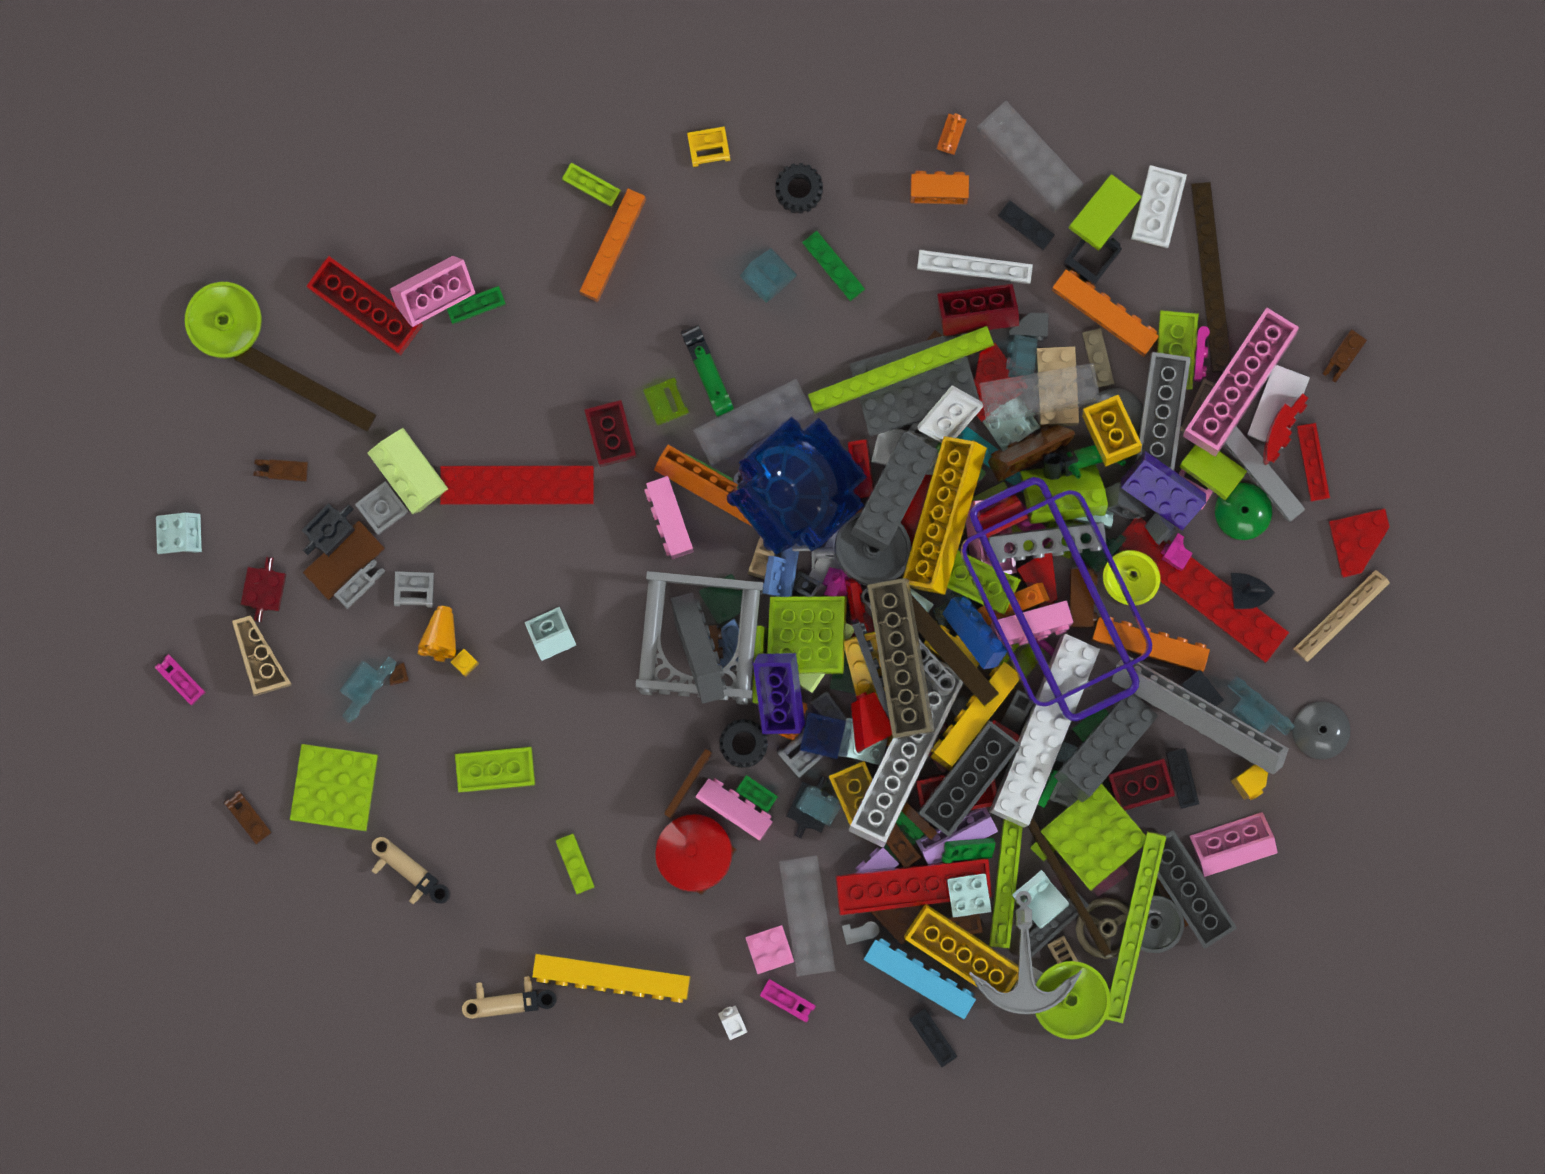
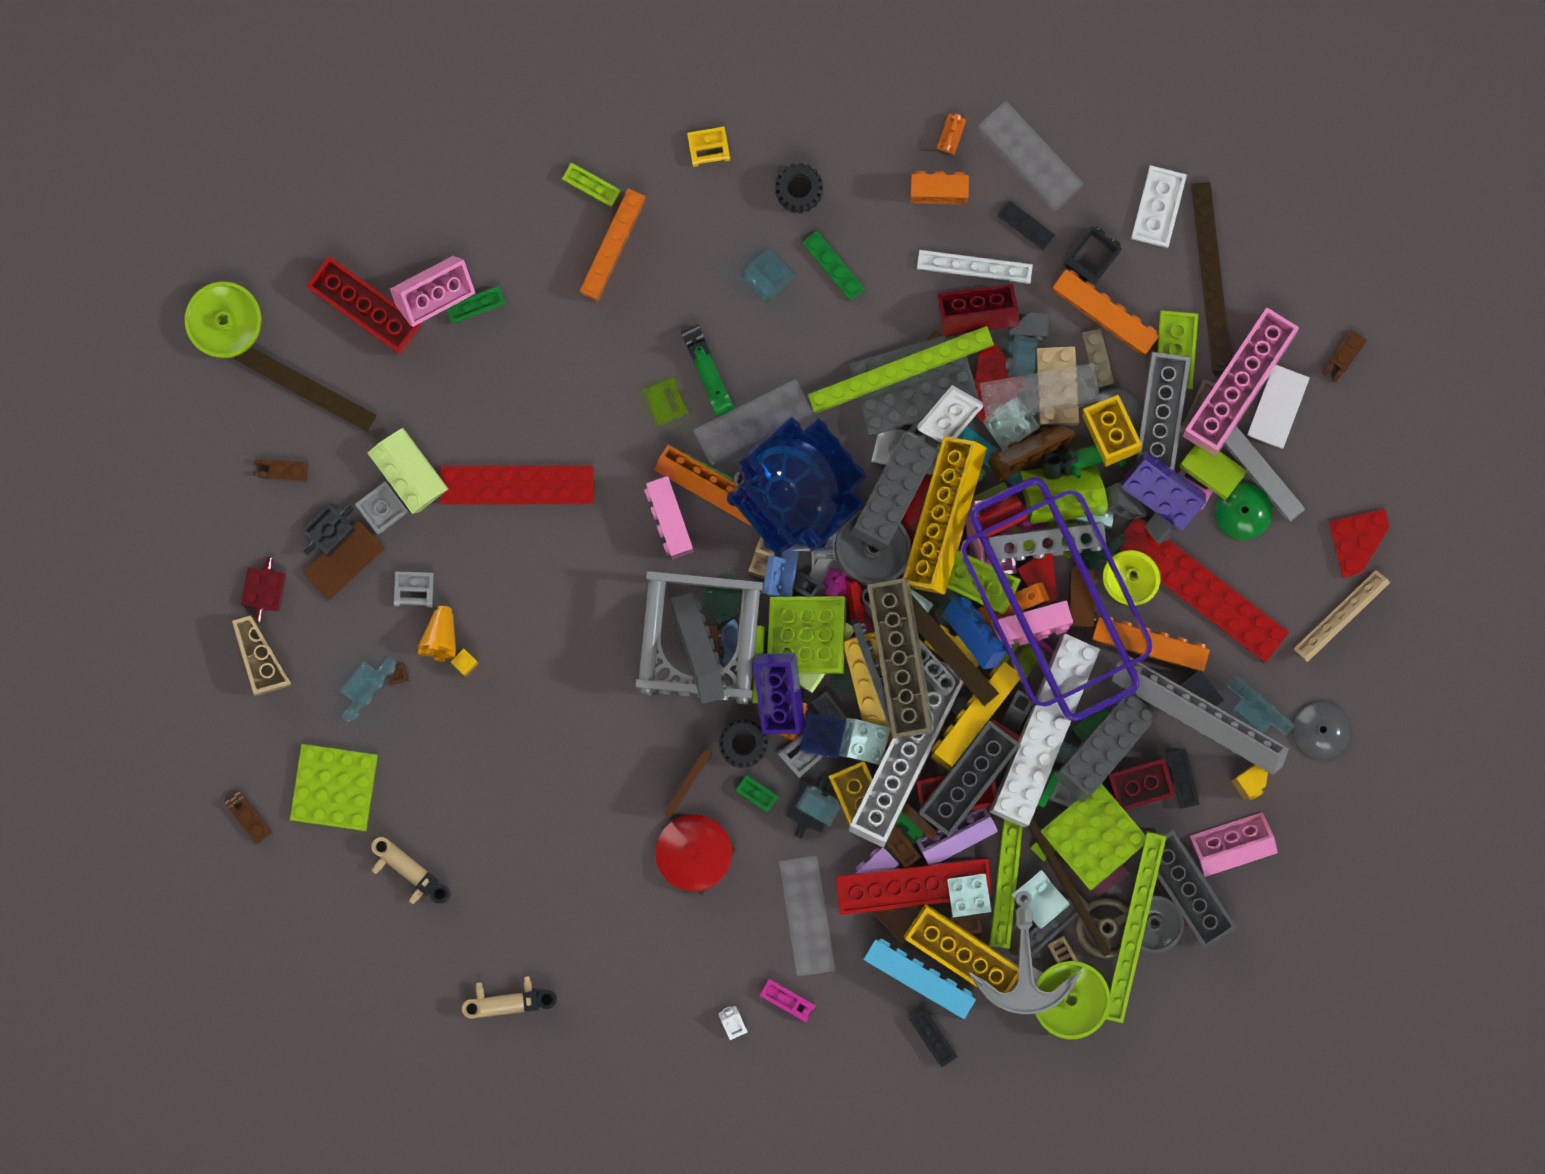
(178, 533): light aqua bracket -> none
(180, 680): dark pink plate -> none
(358, 585): light grey hinge -> none
(495, 769): lime tile -> none
(550, 633): light aqua slope -> none
(575, 864): lime plate -> none
(610, 433): dark red brick -> none
(611, 976): yellow brick -> none
(734, 809): bright pink slope -> none
(769, 949): bright pink brick -> none
(860, 454): red plate -> none
(865, 932): light grey leg -> none
(869, 721): red slope -> none
(968, 849): green plate -> none
(1104, 212): lime tile -> none
(1176, 553): dark pink brick -> none
(1201, 353): dark pink plate -> none
(1249, 591): black shield -> none
(1279, 433): red slope -> none
(1313, 462): red plate -> none

